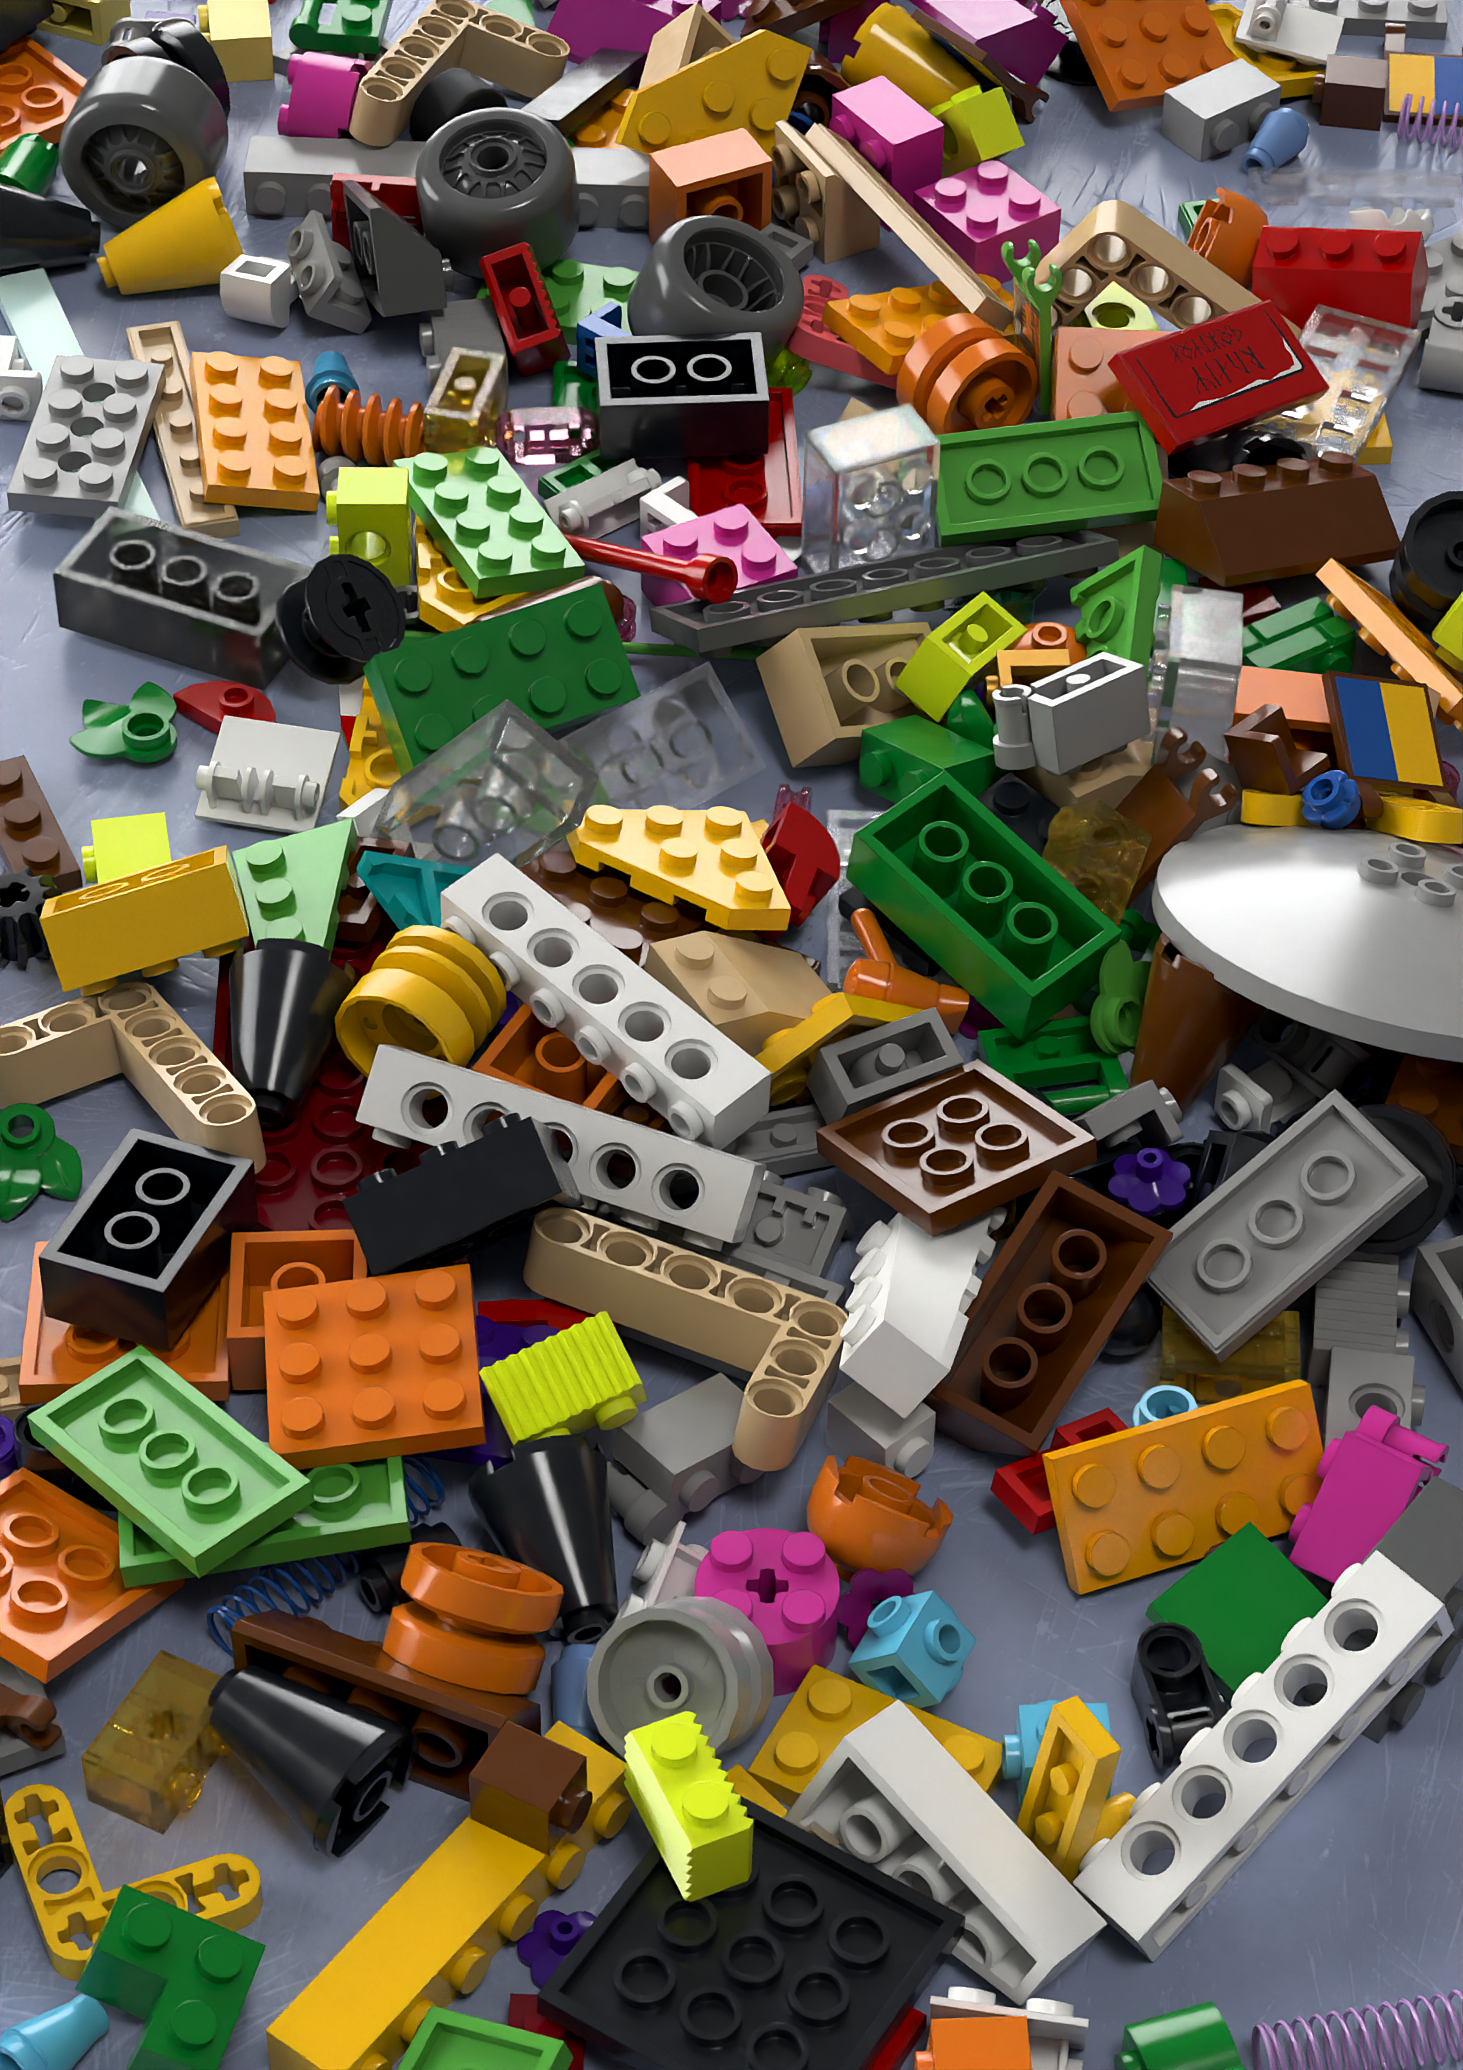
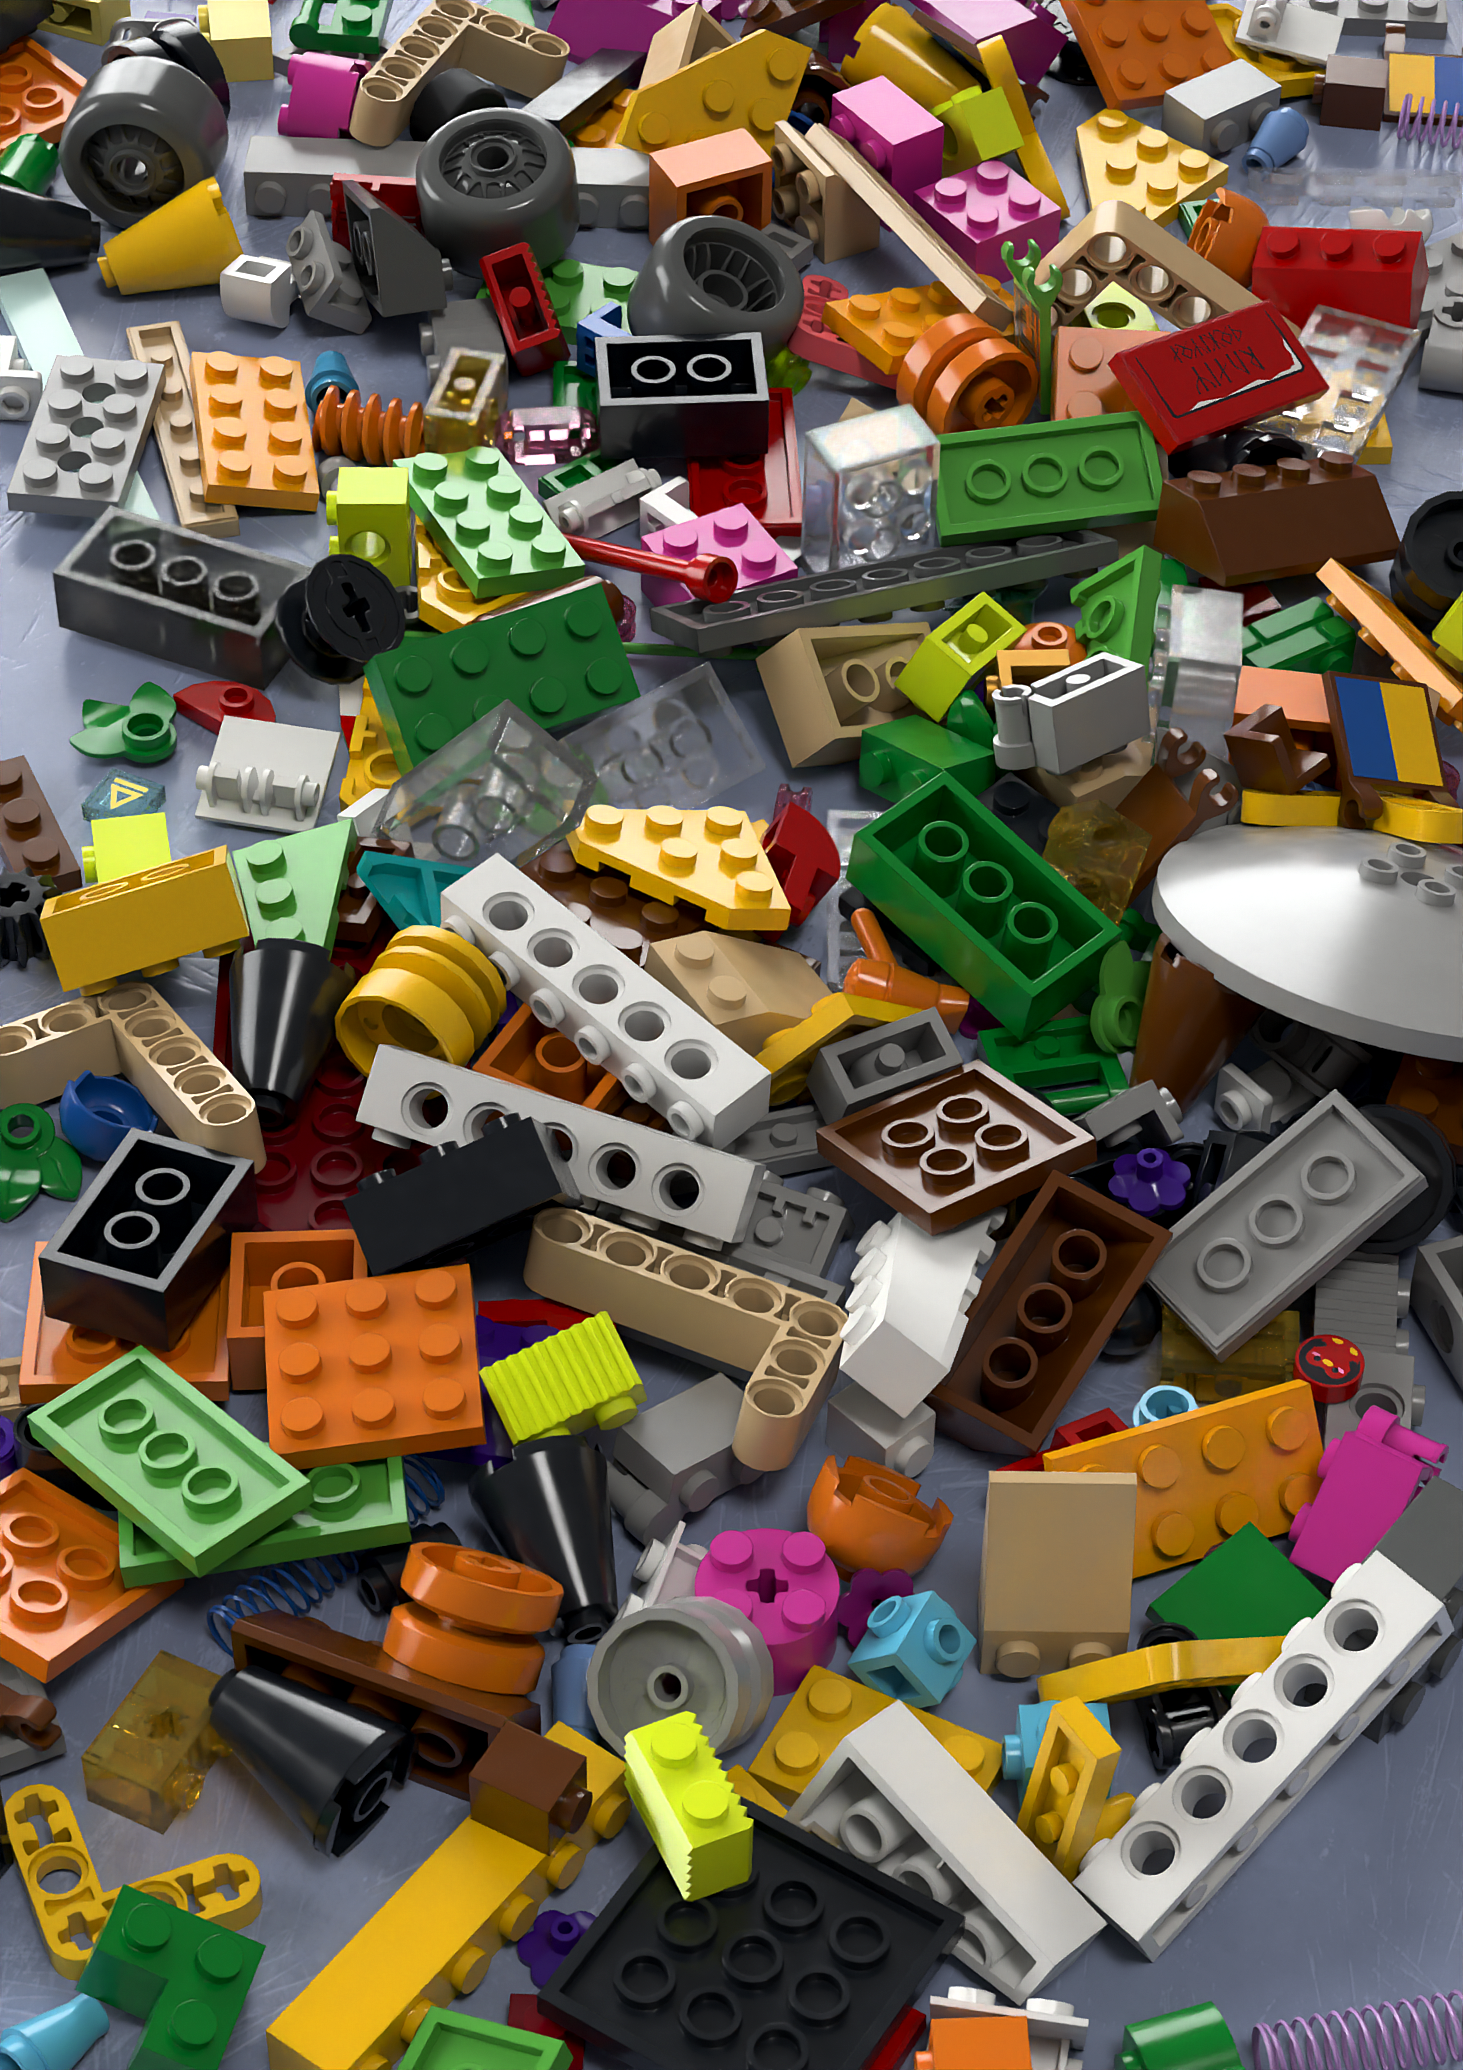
(101, 1112): none -> blue hair
(123, 795): none -> clear light blue tile
(1032, 155): none -> yellow beam
(1055, 1570): none -> tan slope
(1143, 167): none -> yellow plate
(1162, 1669): none -> yellow beam
(1330, 1366): none -> red tile
(1331, 800): blue plate -> none

